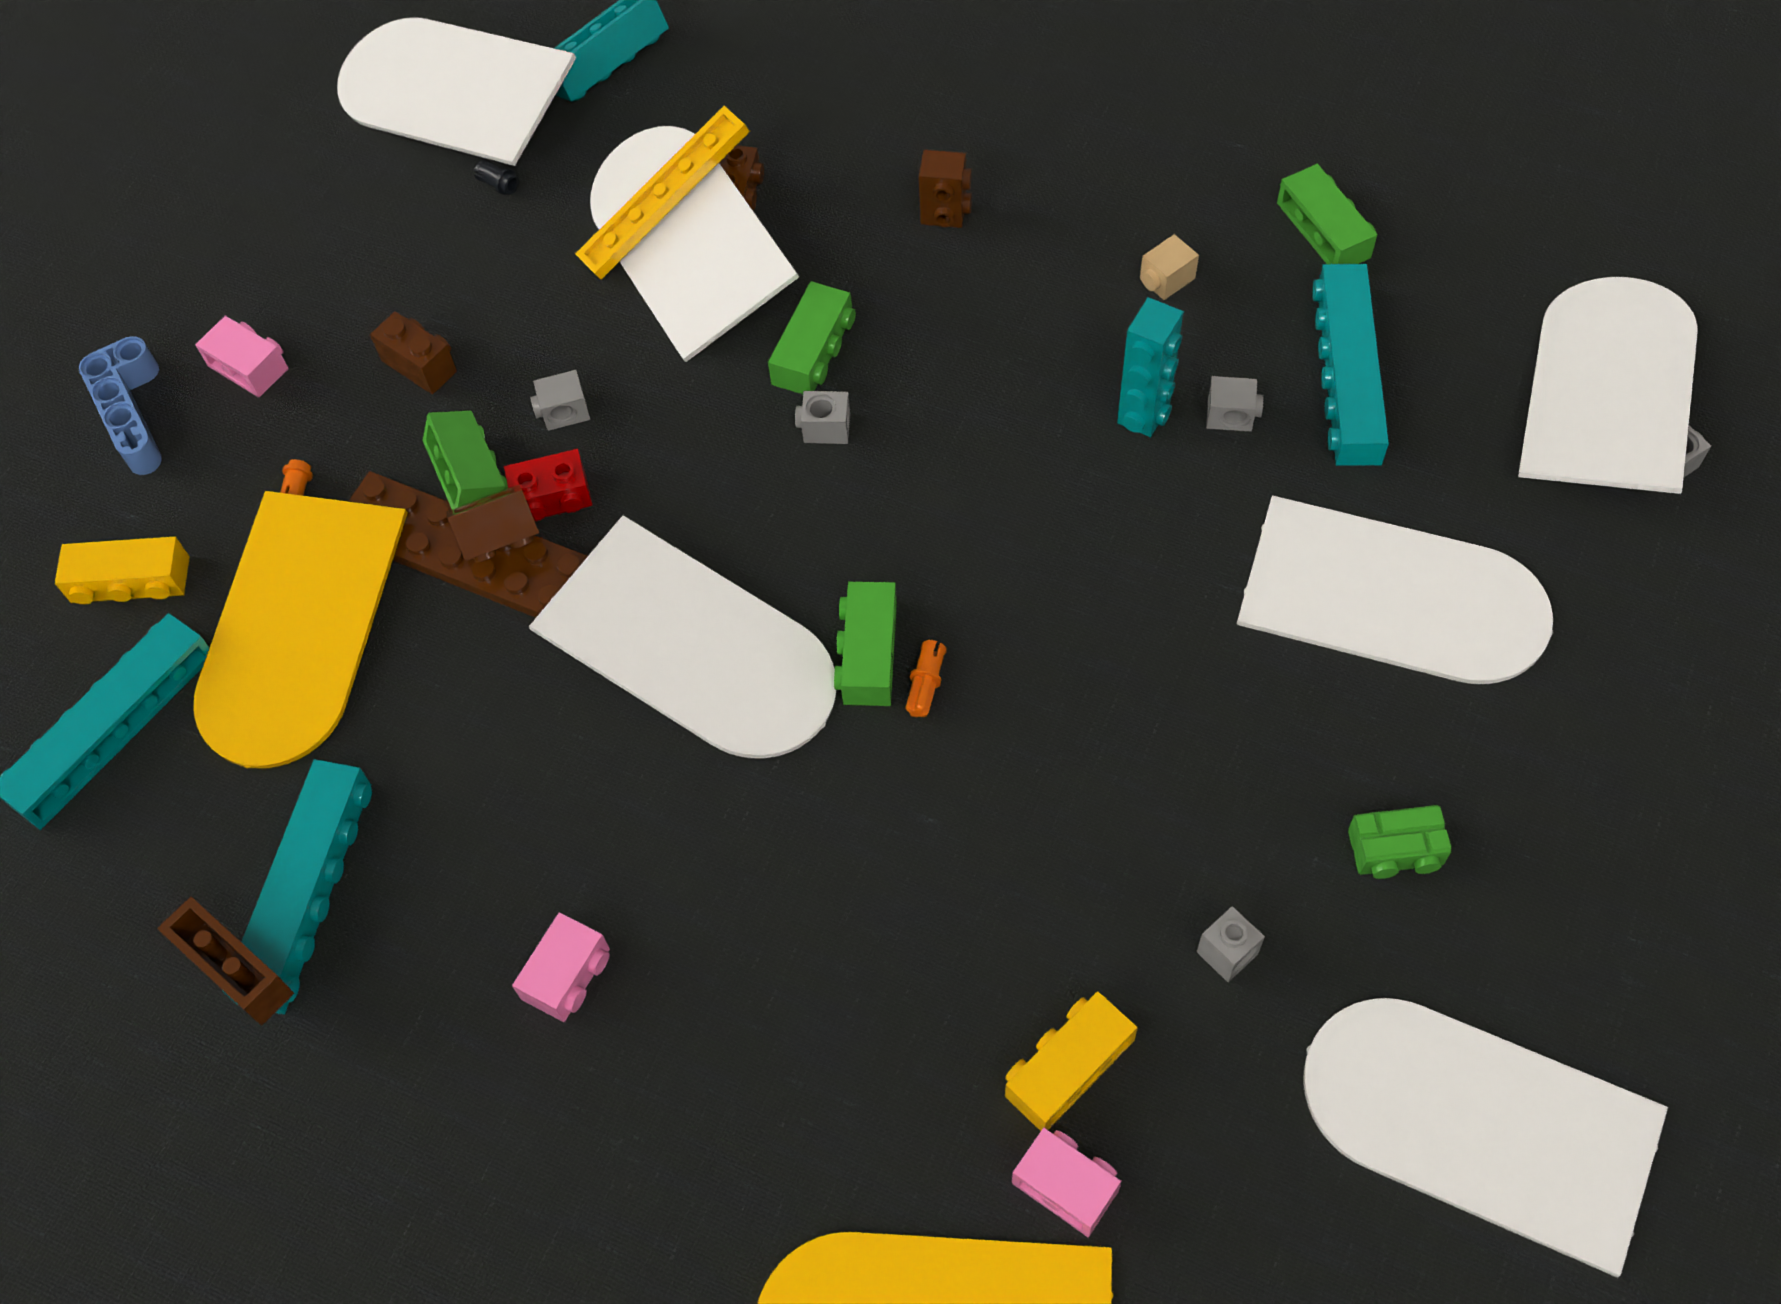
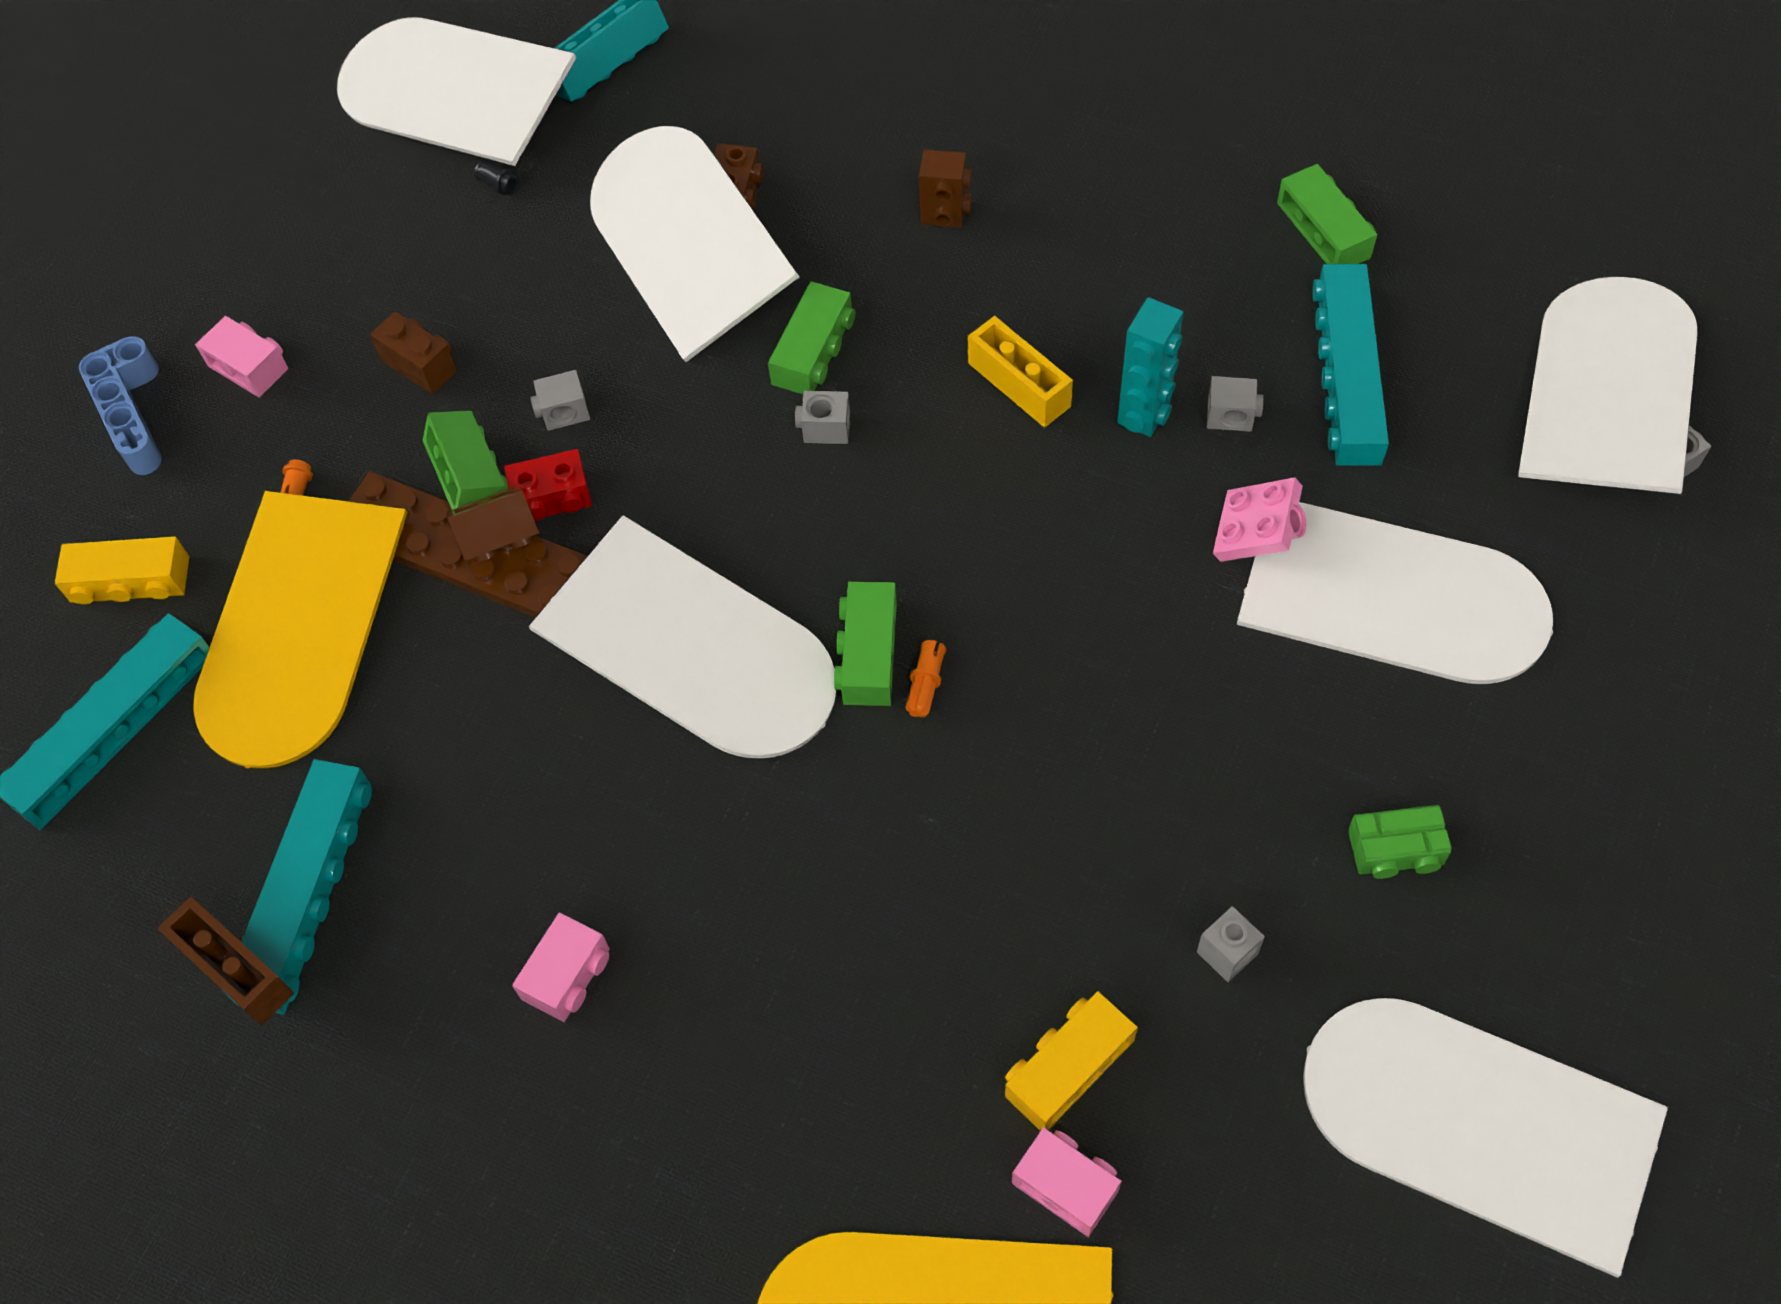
(662, 192): yellow plate -> none
(1019, 371): none -> yellow brick
(1168, 267): tan brick -> none
(1260, 520): none -> bright pink plate

